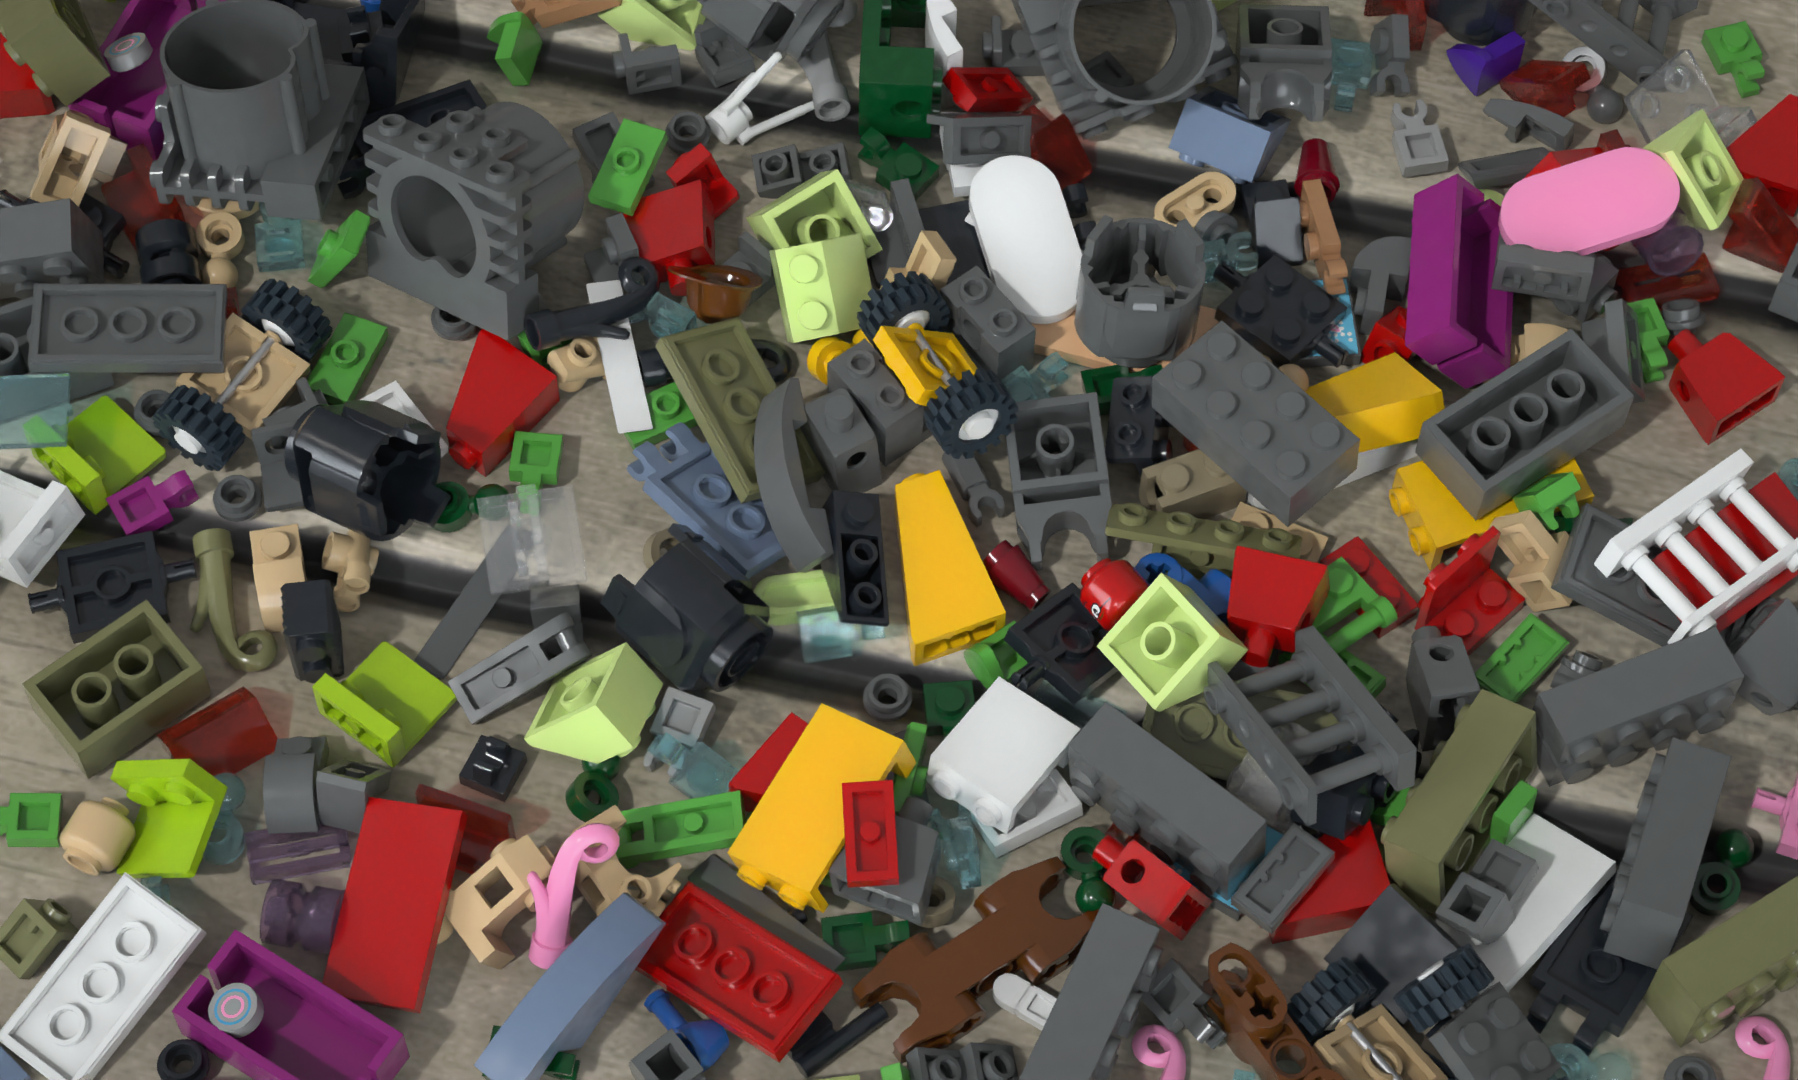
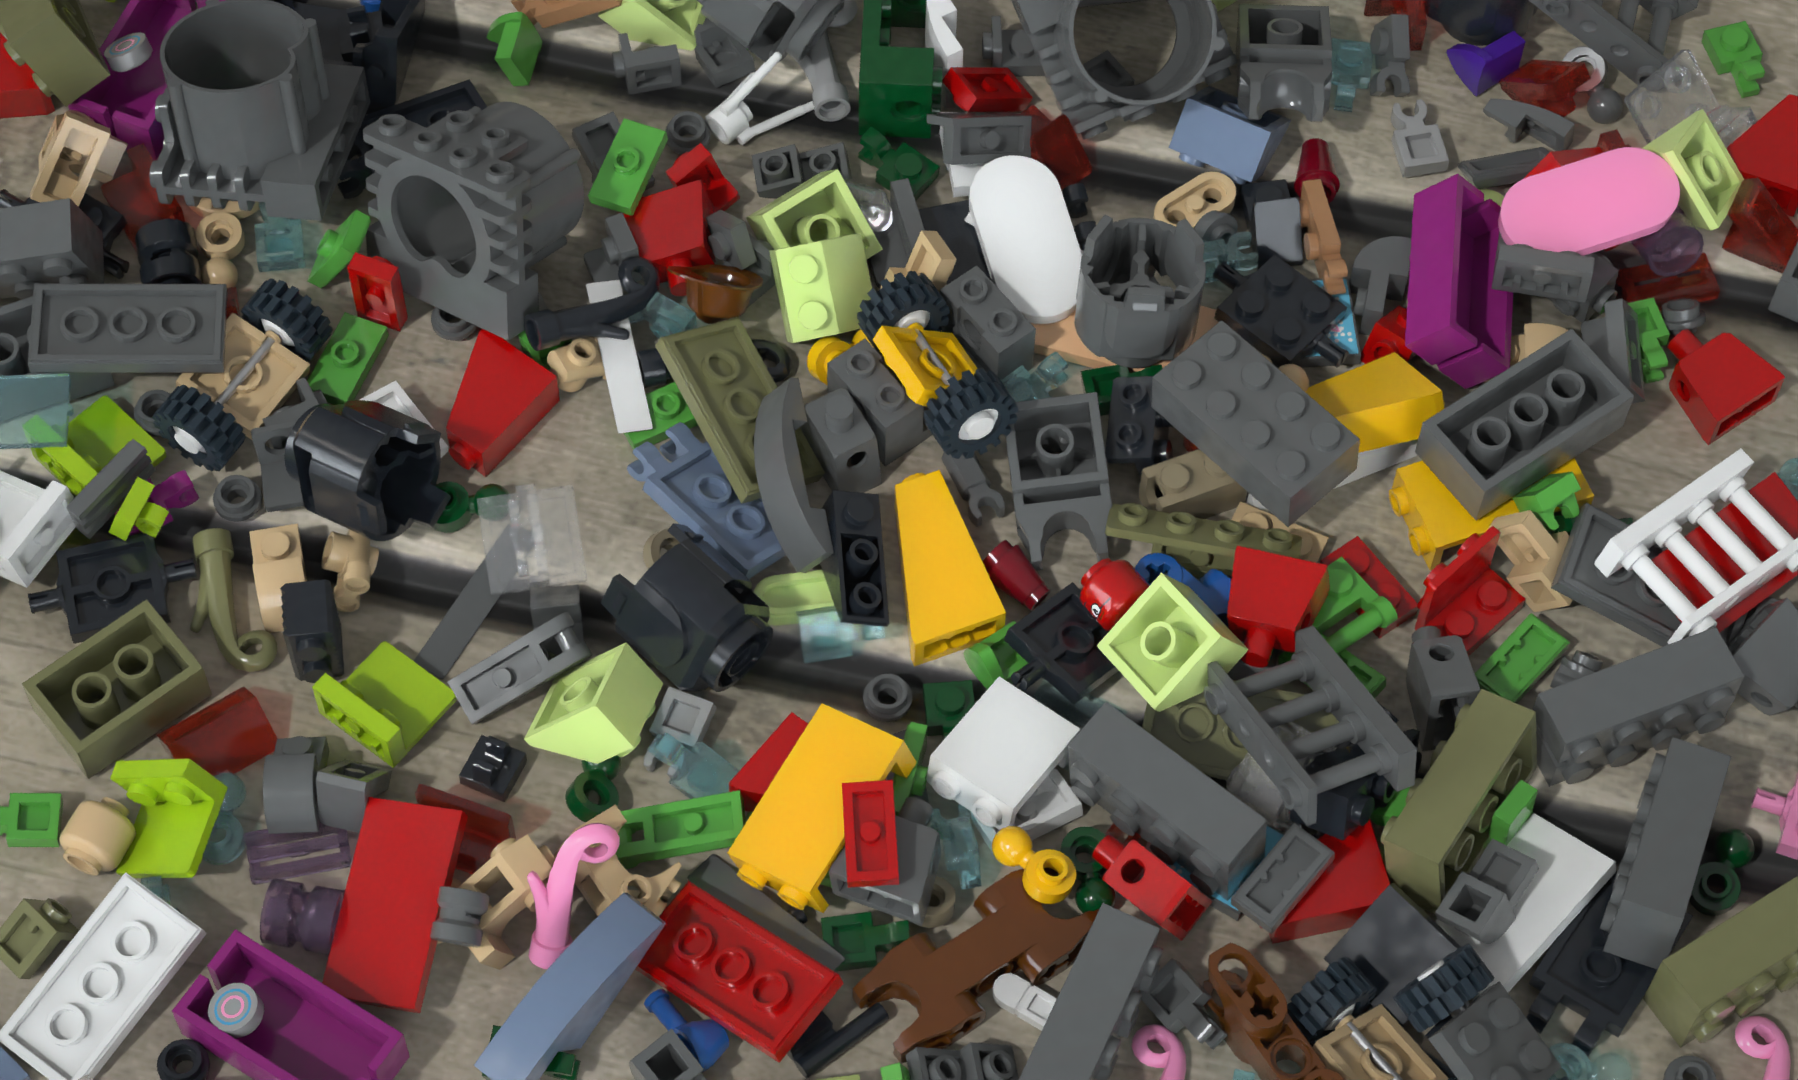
(109, 488): none -> dark grey tile
(139, 512): none -> lime tile
(377, 291): none -> red plate
(460, 916): none -> dark grey wheel
(536, 458): bright green plate -> none
(730, 239): none -> dark grey plate
(1014, 848): none -> yellow plate

